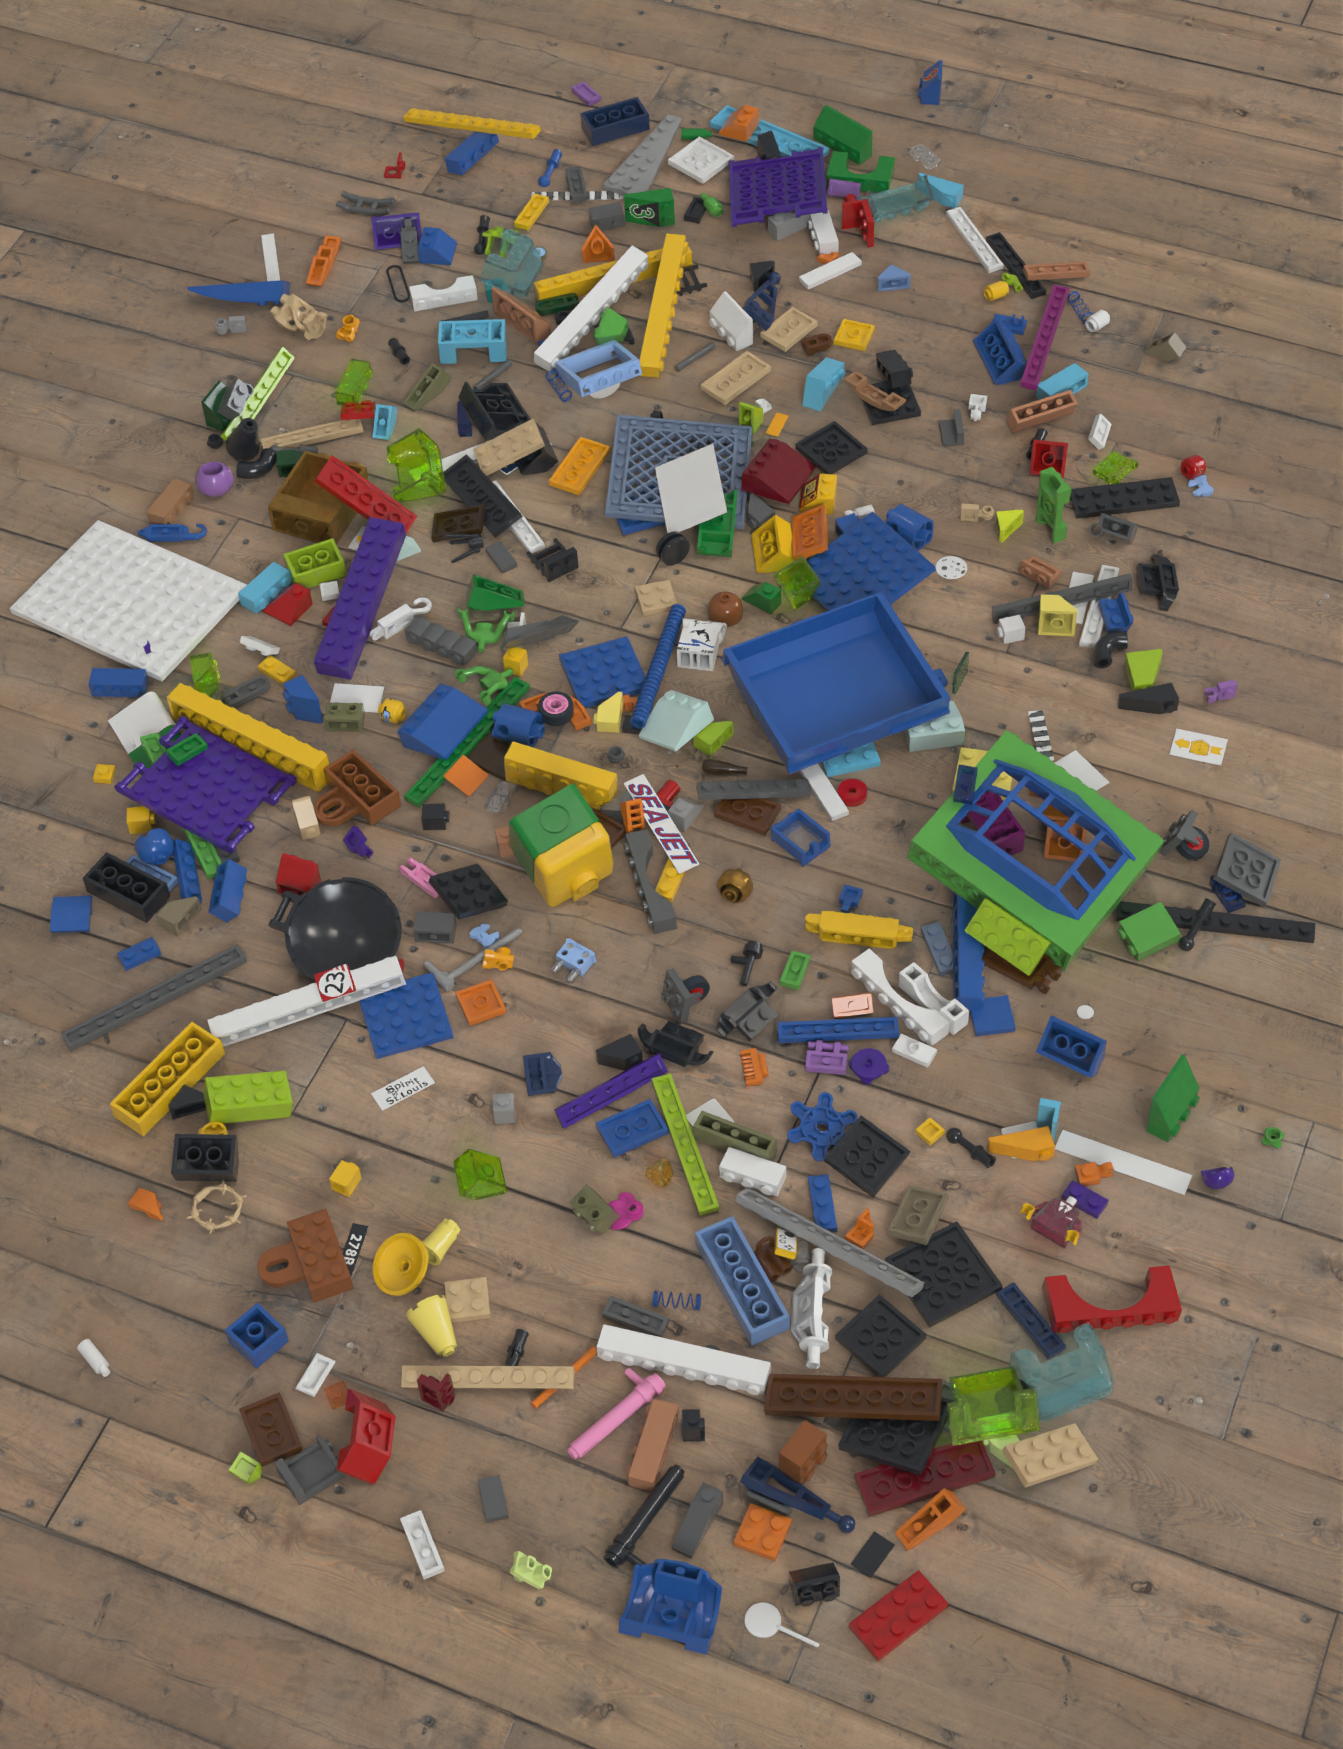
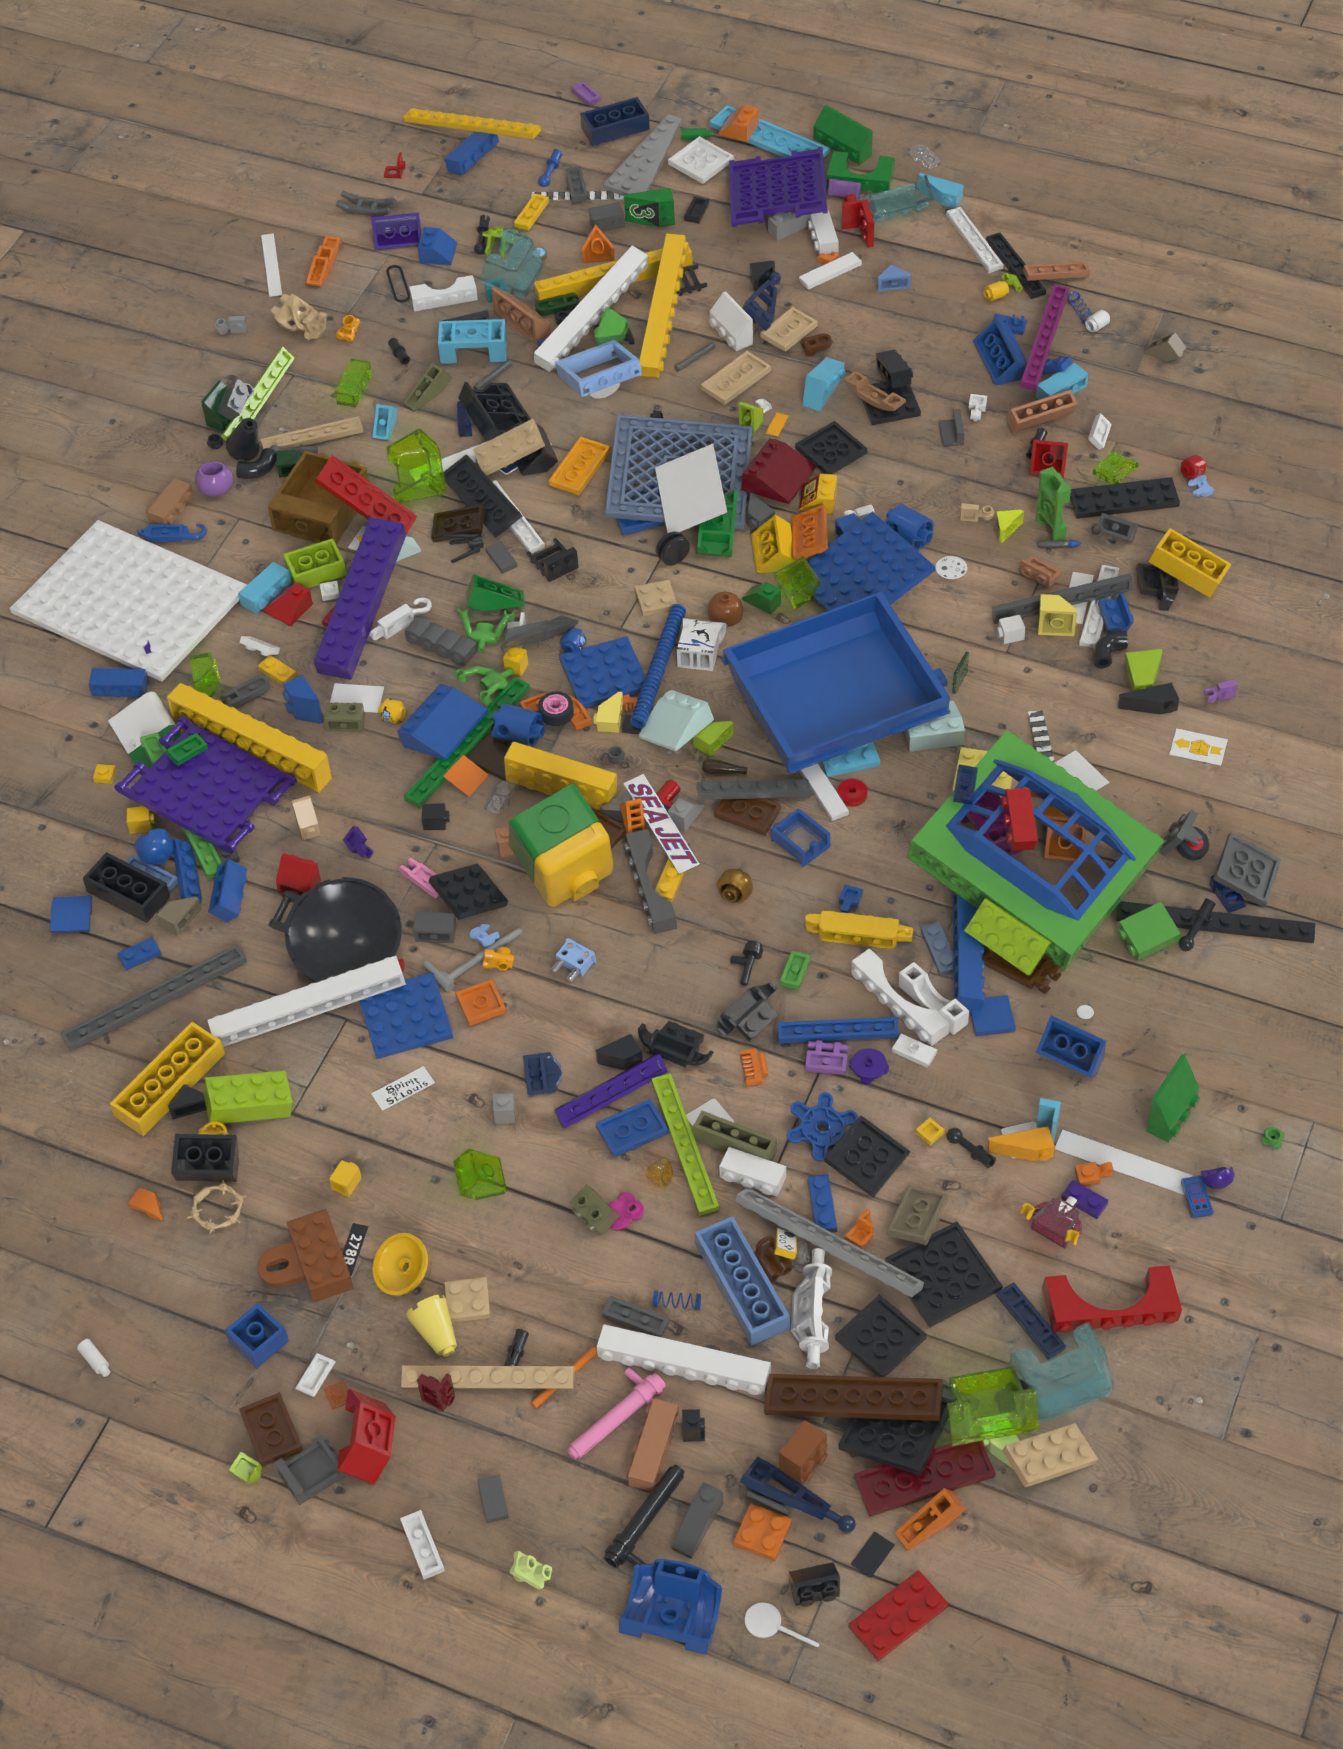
(246, 292): blue wedge -> none
(335, 982): sticker -> none
(357, 790): dark orange brick -> none
(361, 410): red plate -> none
(409, 243): dark grey hinge -> none
(440, 1241): light yellow plant -> none
(557, 374): blue piece -> none
(573, 640): none -> blue head
(683, 993): dark grey plate -> none
(712, 205): bright green plant -> none
(767, 145): black slope -> none
(852, 1005): plate -> none
(854, 335): yellow tile -> none
(931, 84): blue slope -> none
(1019, 819): none -> red brick
(1056, 365): none -> blue plate
(1059, 543): none -> dark grey piece
(1189, 562): none -> yellow brick
(1197, 1196): none -> blue tile

